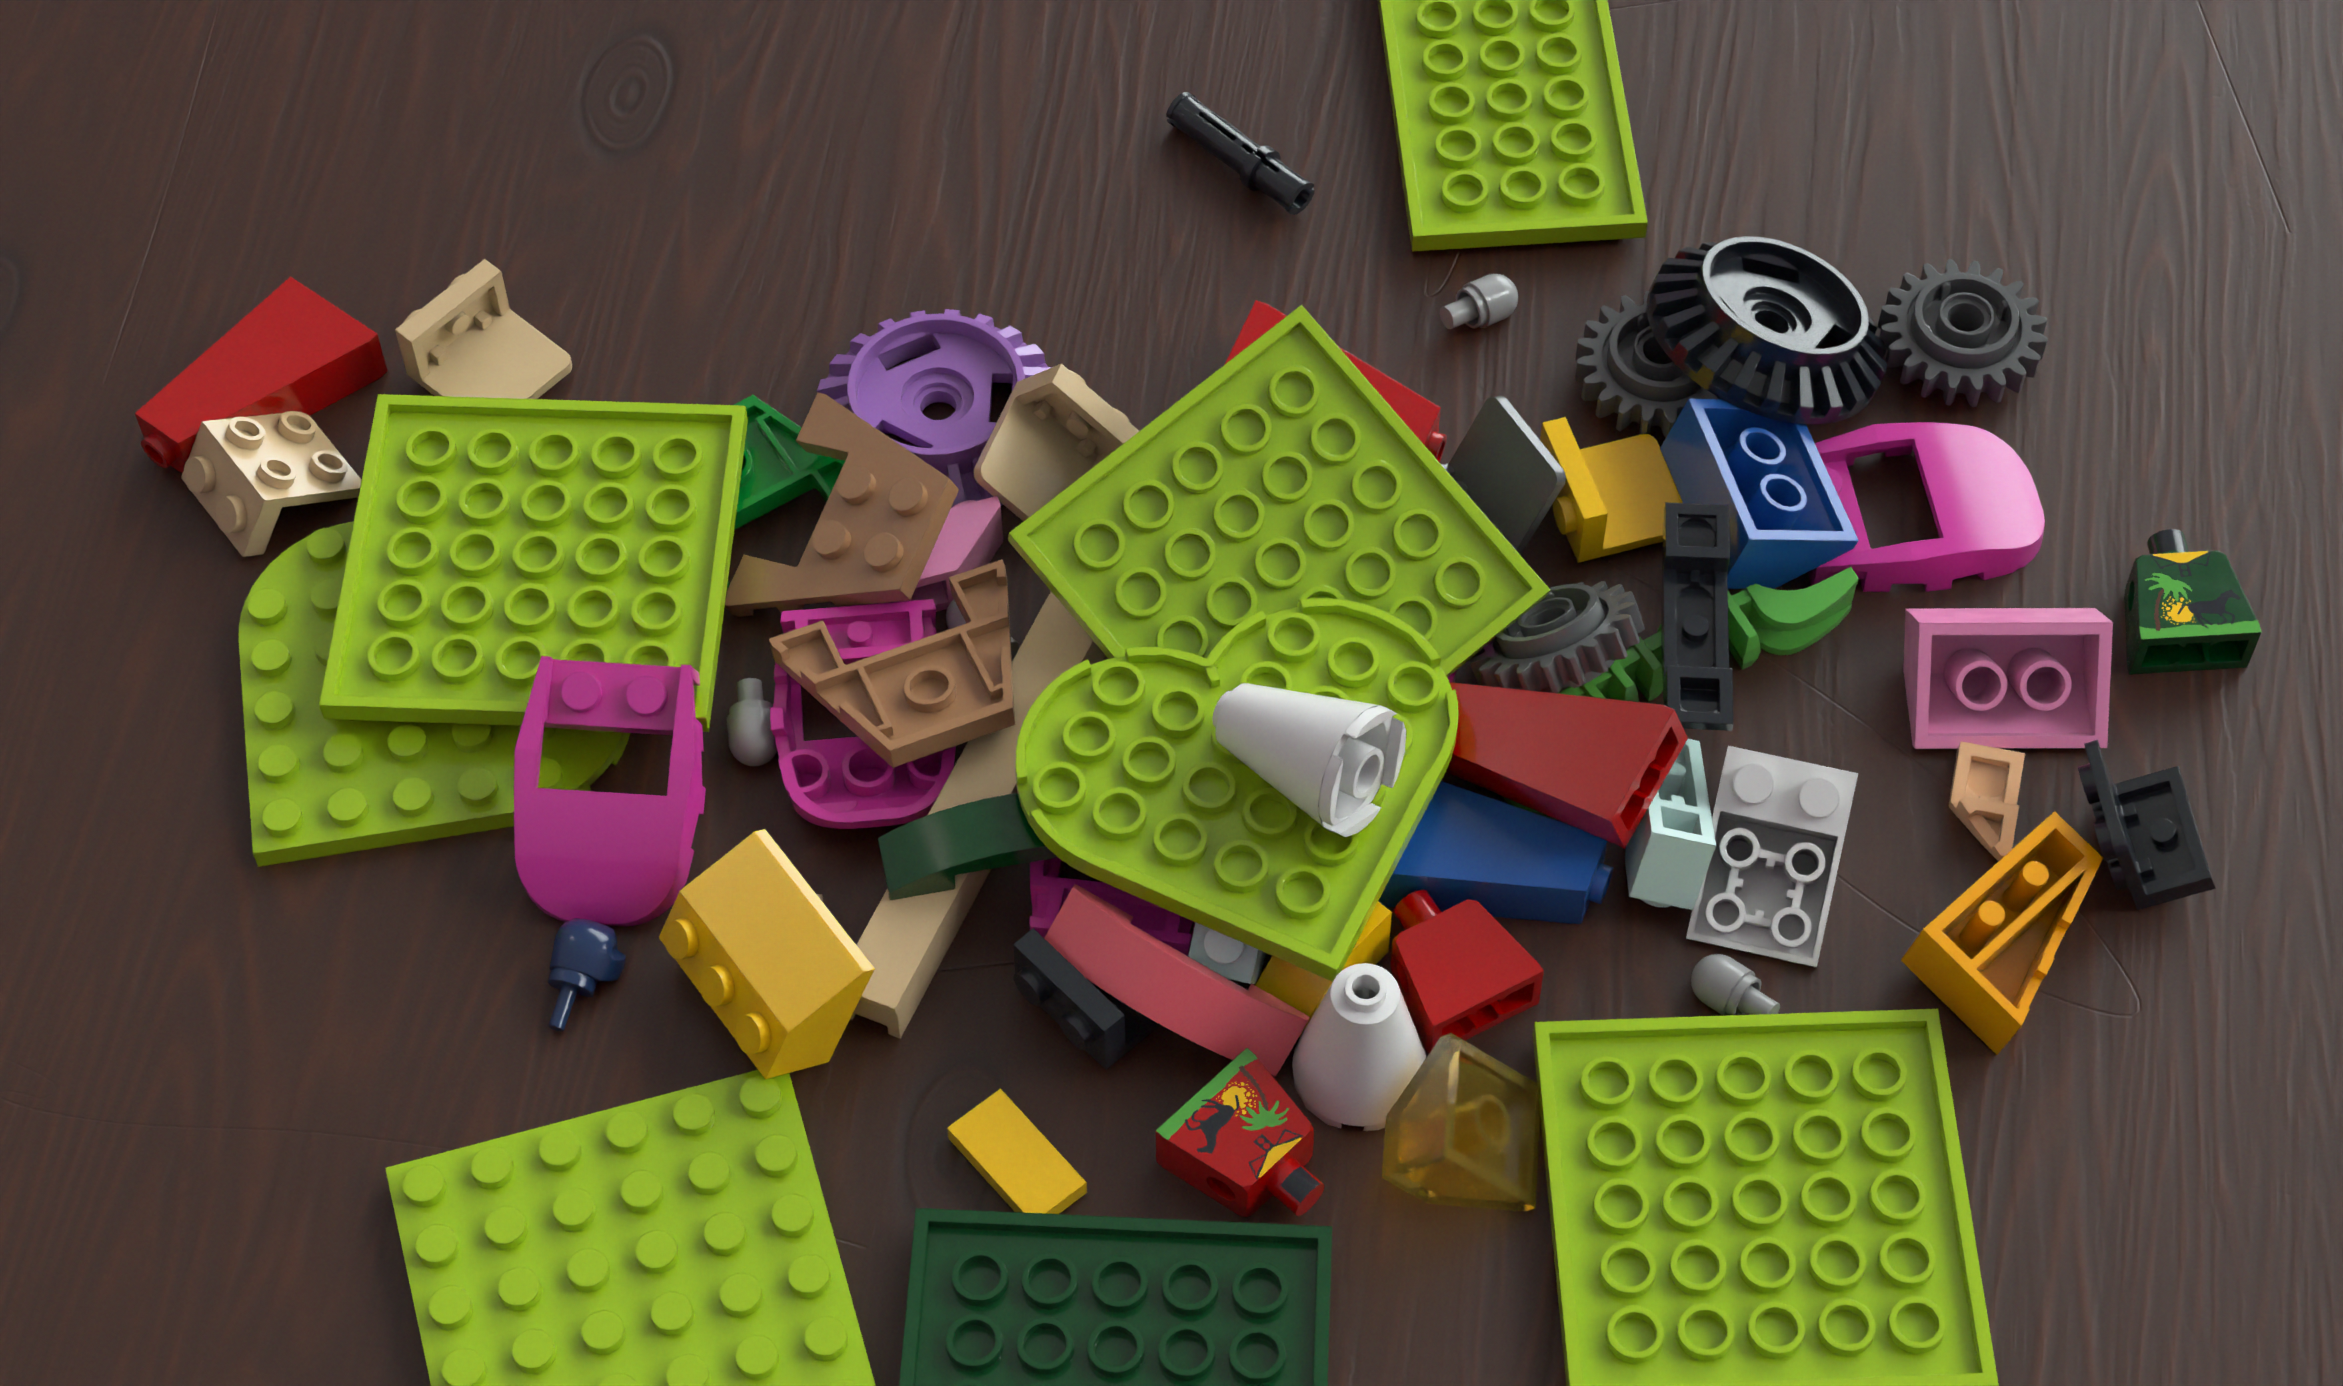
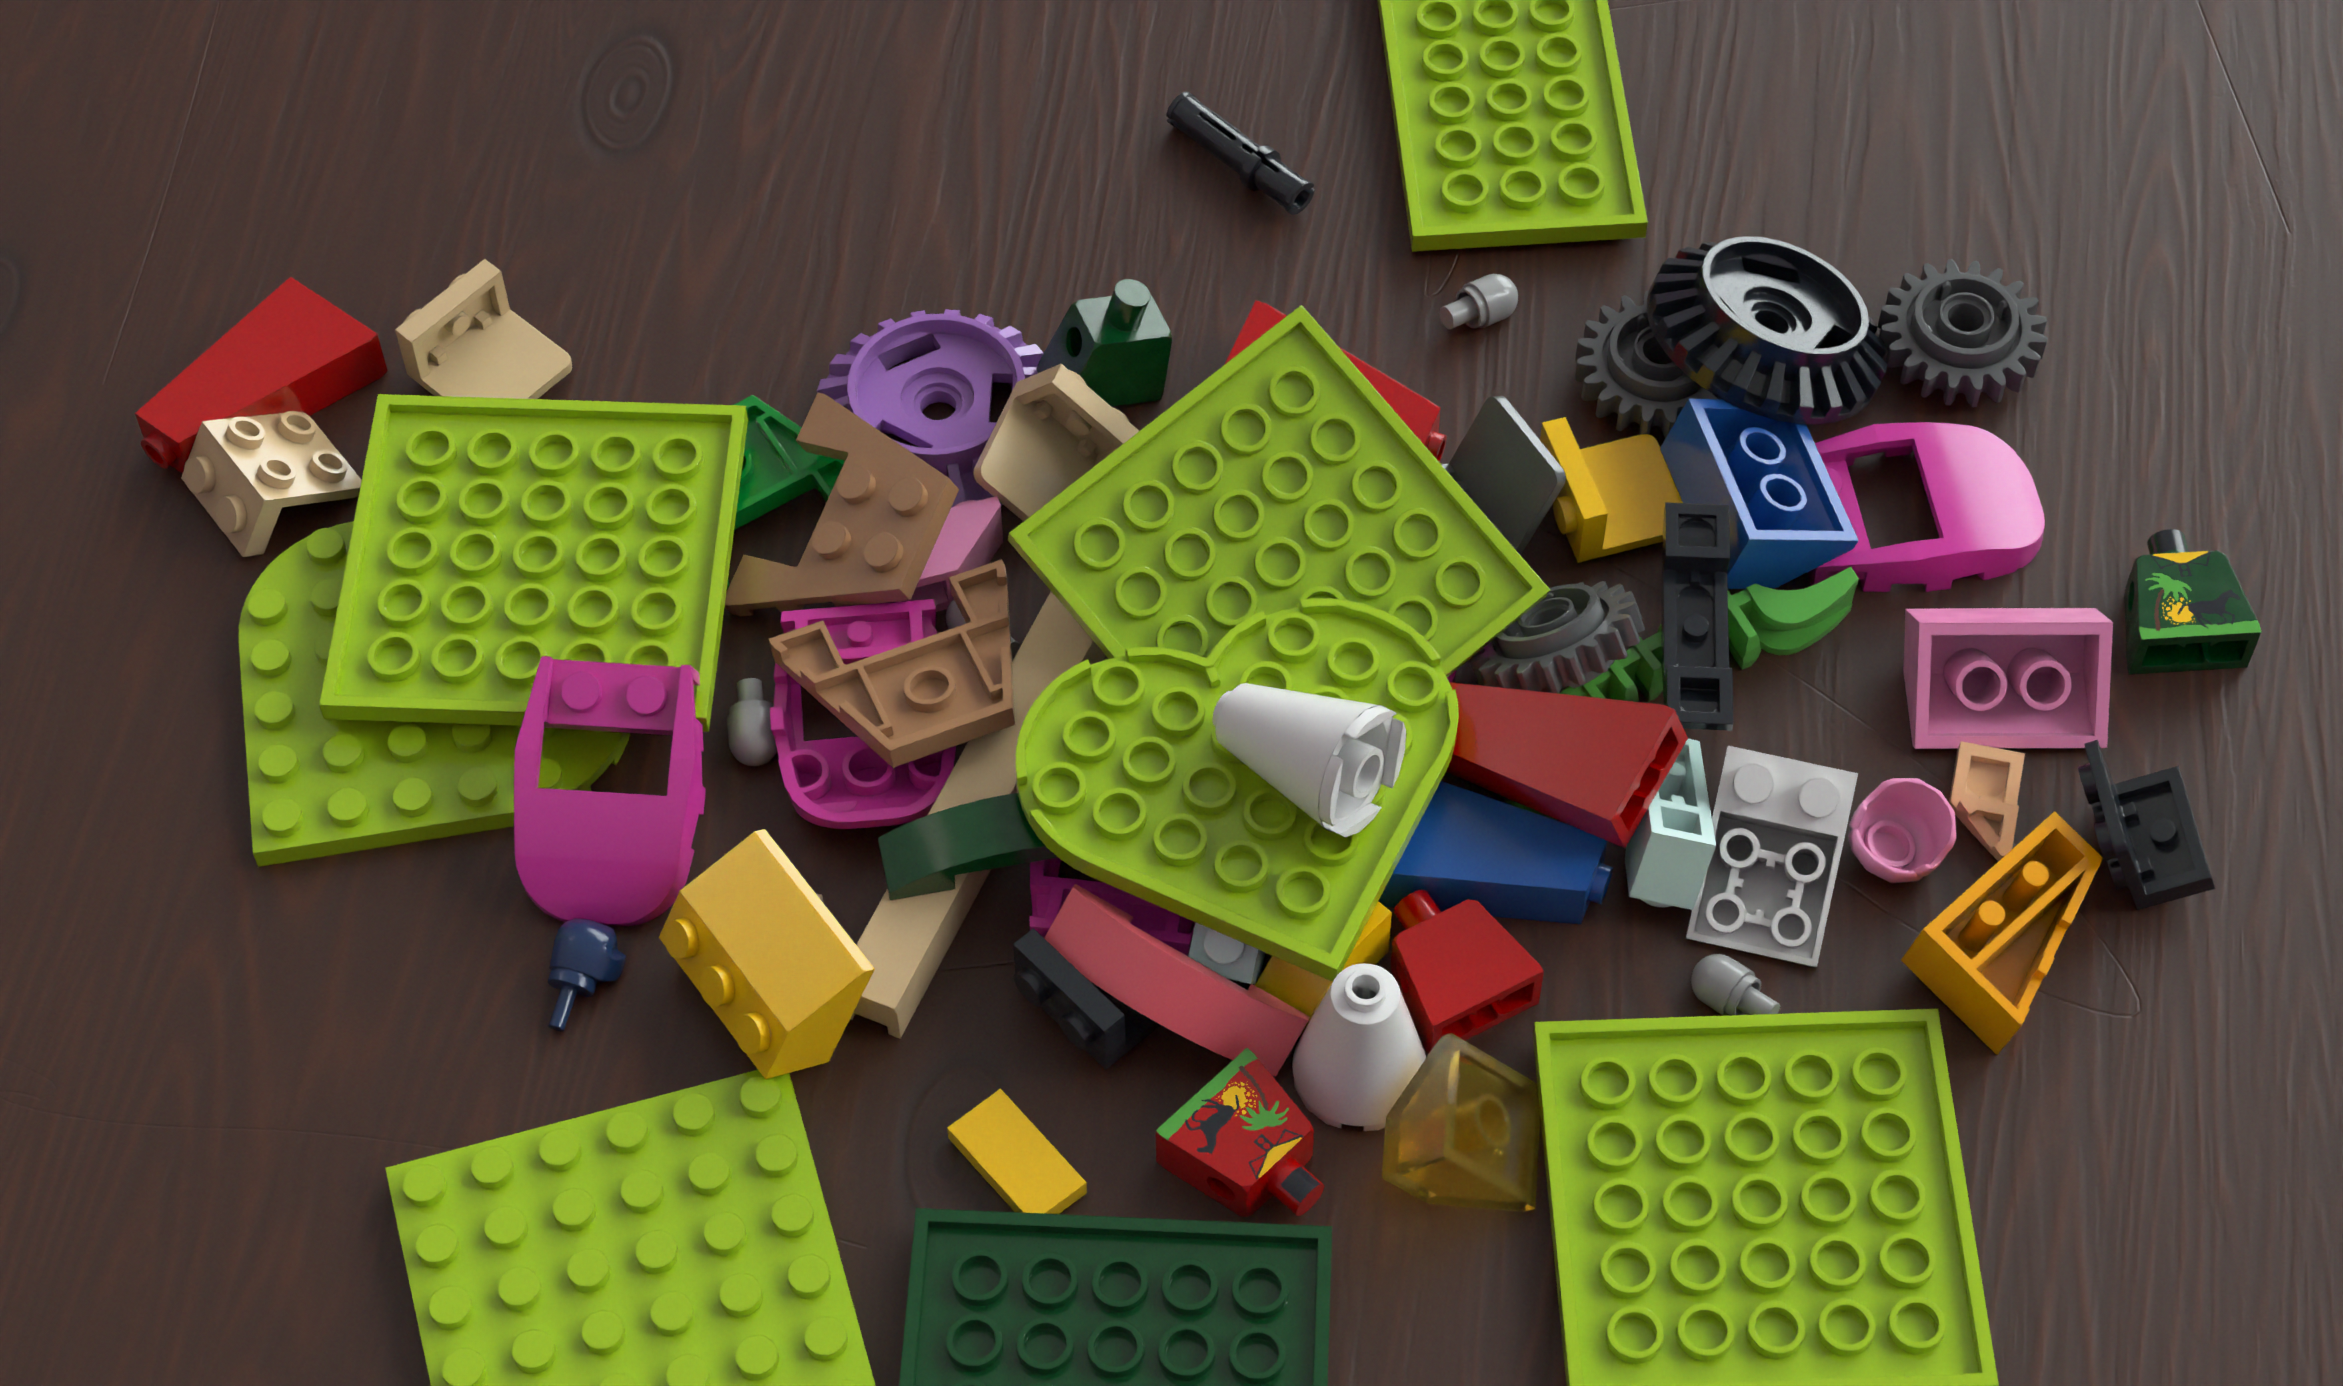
(1115, 345): none -> dark green torso
(1903, 830): none -> bright pink hair

